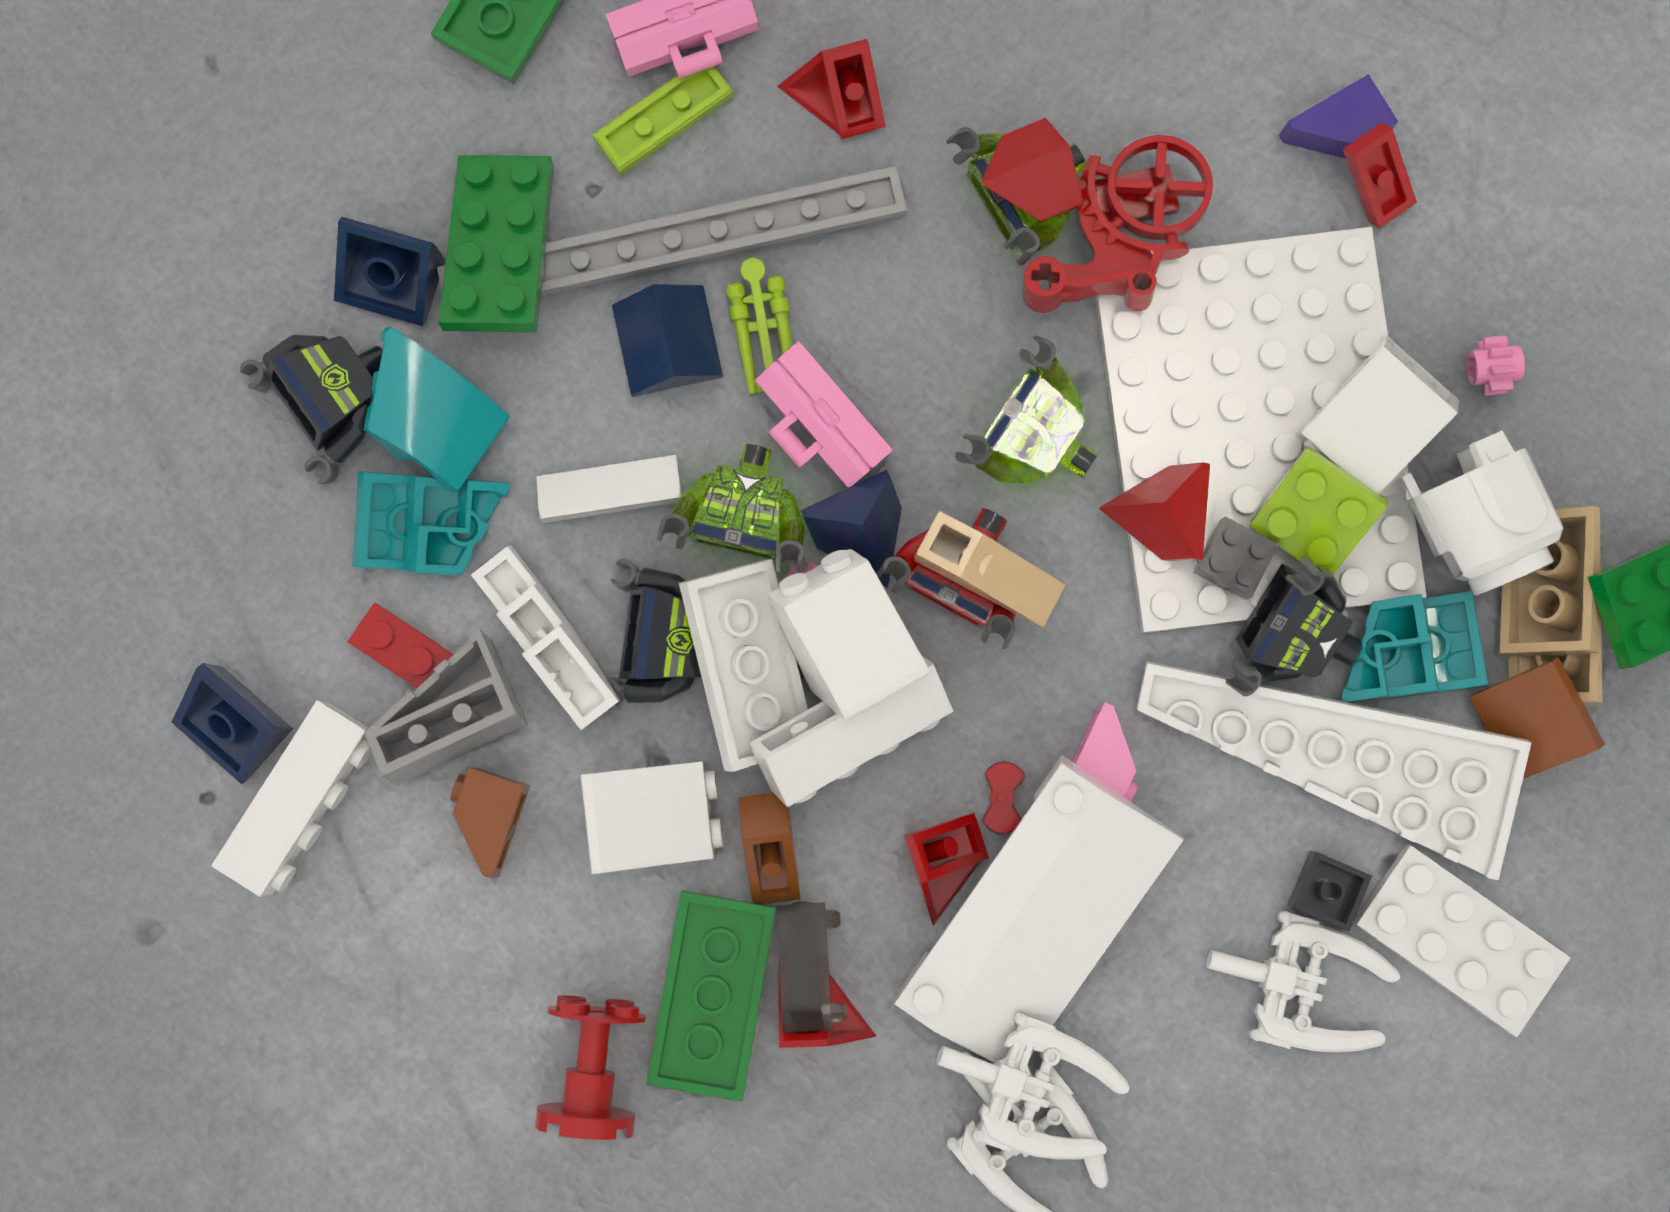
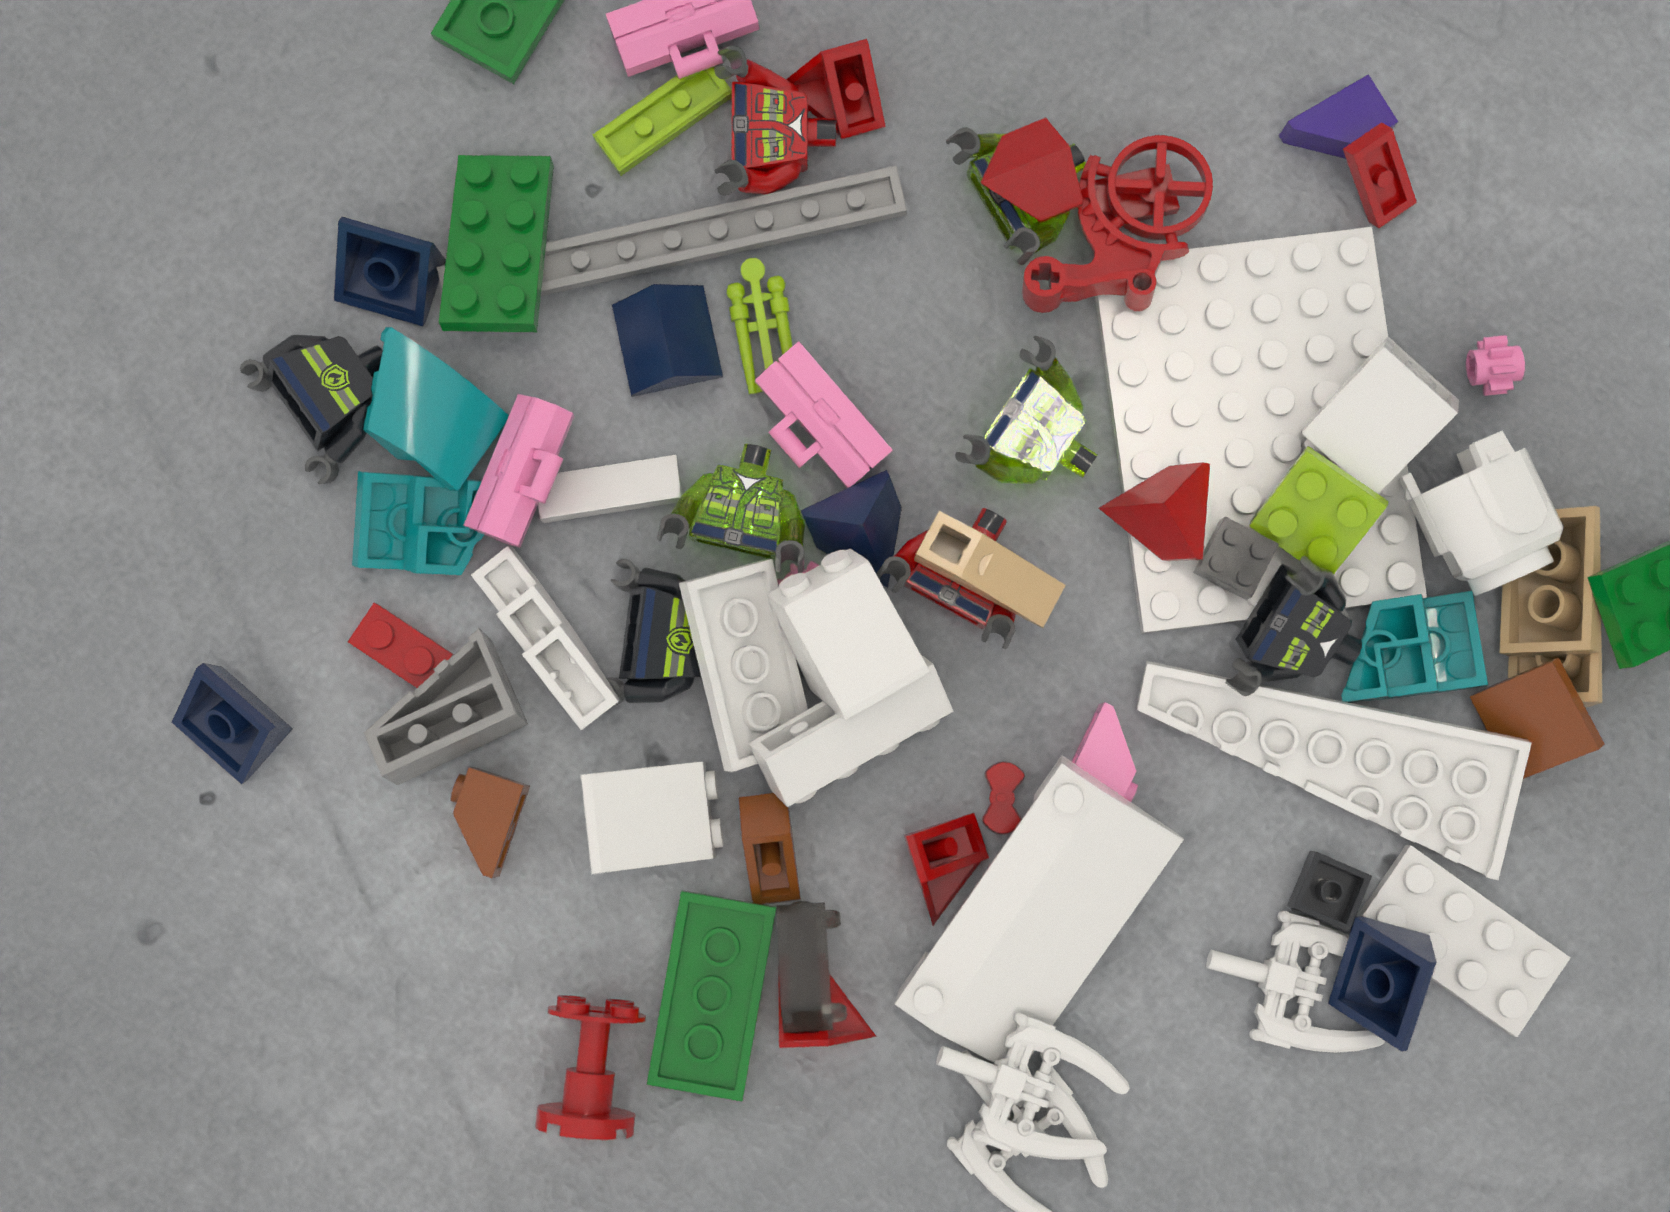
(293, 800): white brick -> none
(520, 470): none -> bright pink piece
(767, 128): none -> torso
(1384, 979): none -> dark blue slope

